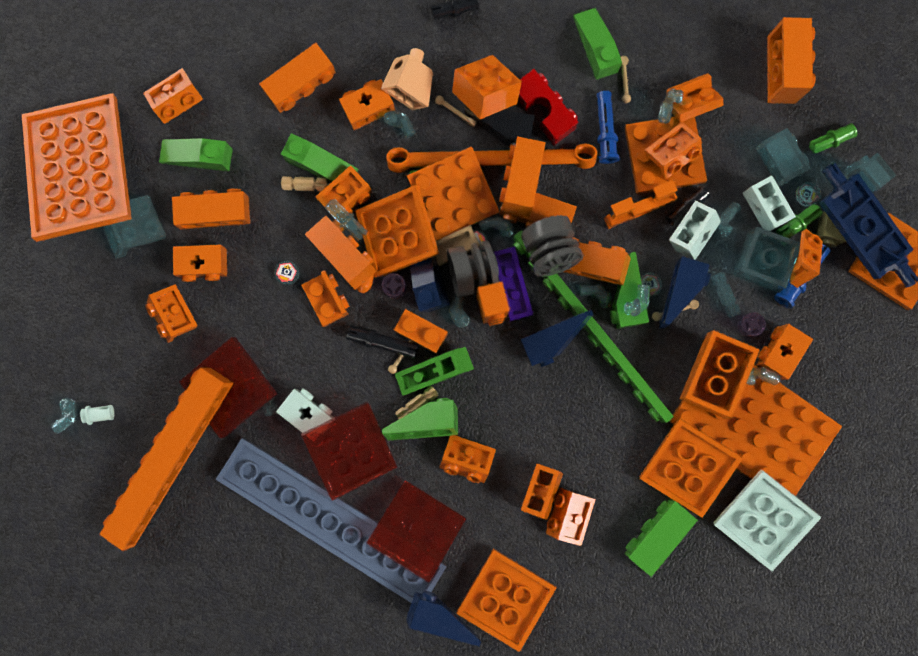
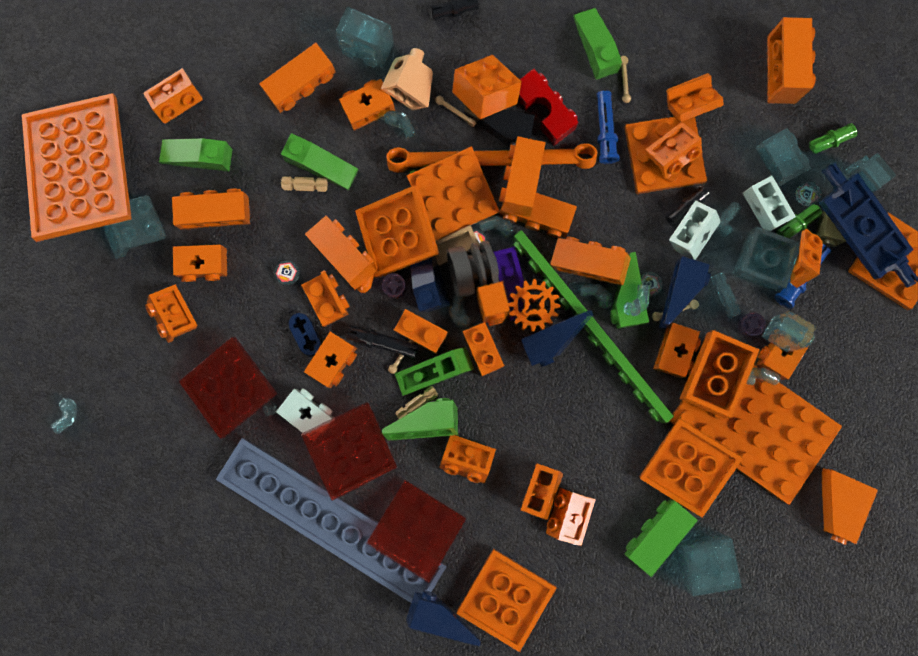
(96, 414): light aqua pin -> none
(166, 458): orange brick -> none
(300, 336): none -> dark blue beam
(319, 364): none -> orange brick
(346, 219): clear light blue axle -> none
(347, 189): orange bracket -> none
(364, 37): none -> clear light blue brick
(483, 349): none -> orange brick
(541, 313): none -> orange gear
(552, 245): dark grey wheel -> none
(627, 210): orange piece -> none
(667, 105): clear light blue arm -> none
(667, 358): none -> orange brick
(709, 565): none -> clear light blue brick
(766, 520): light aqua plate -> none
(789, 332): none -> clear light blue brick
(845, 505): none -> orange slope

